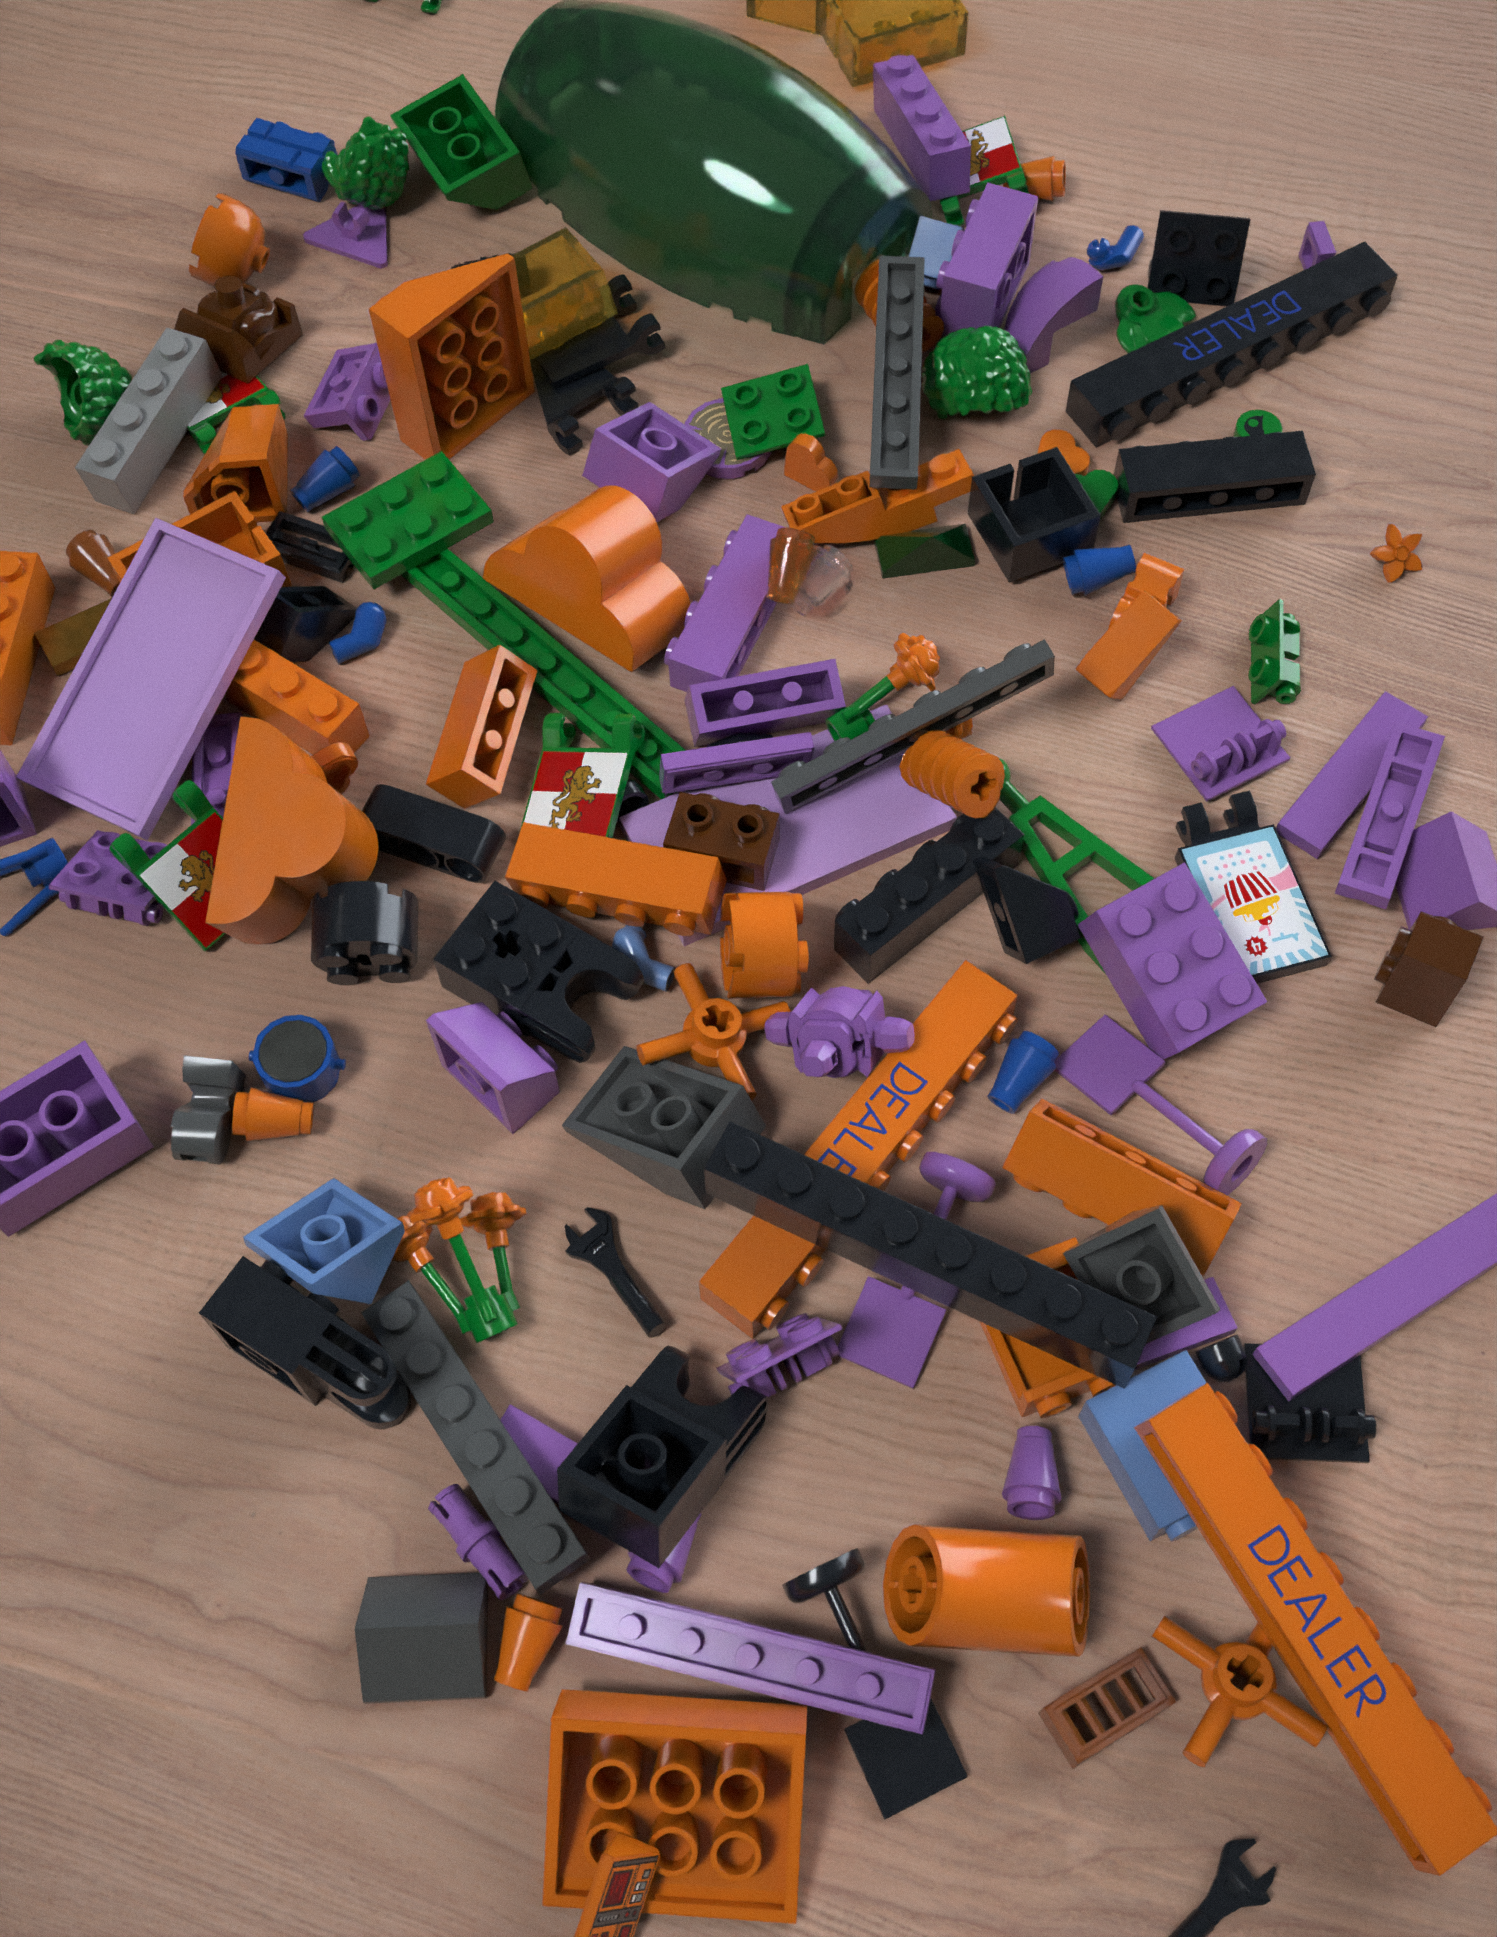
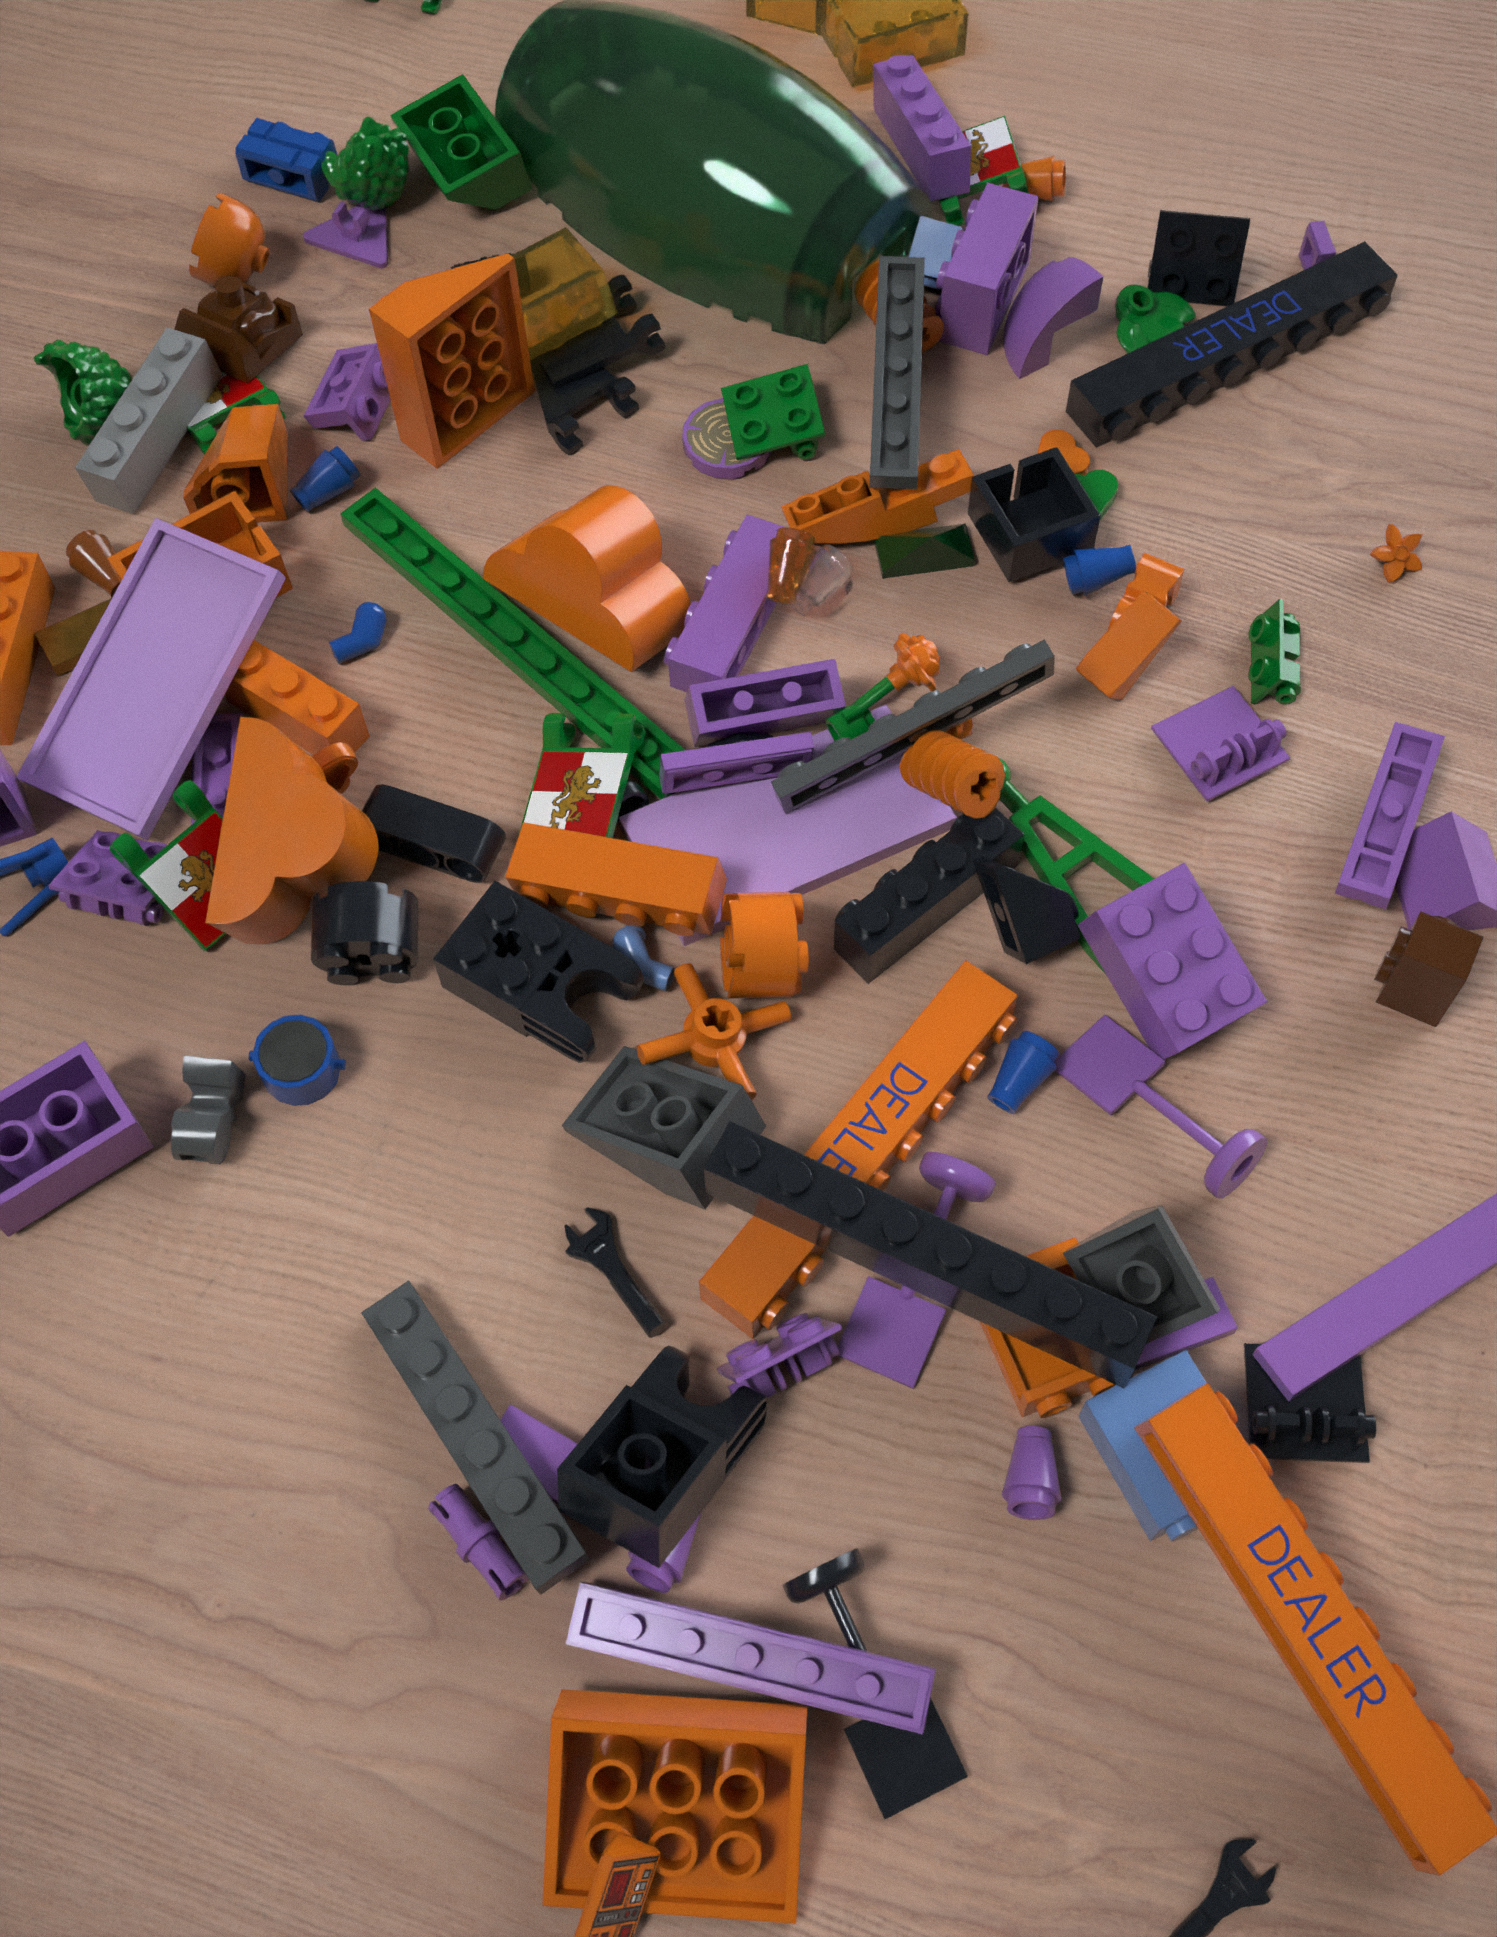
(270, 1115): orange cone -> none
(304, 621): black slope -> none
(305, 1344): black brick -> none
(306, 552): black tile -> none
(331, 1242): medium blue slope -> none
(407, 519): green plate -> none
(423, 1638): dark grey slope -> none
(482, 727): orange brick -> none
(490, 1215): plant -> none
(494, 1062): medium lavender slope -> none
(526, 1639): orange cone -> none
(650, 458): medium lavender slope -> none
(737, 834): reddish brown brick -> none
(808, 464): orange tile -> none
(839, 1032): medium lavender piece -> none
(976, 373): green hair -> none
(988, 1590): orange brick -> none
(1066, 1733): dark orange slope -> none
(1106, 257): blue arm -> none
(1111, 1178): orange brick -> none
(1213, 476): black brick -> none
(1224, 1359): black hinge -> none
(1225, 1699): orange bar -> none
(1252, 890): tile -> none
(1257, 423): green tile -> none
(1345, 778): medium lavender tile -> none

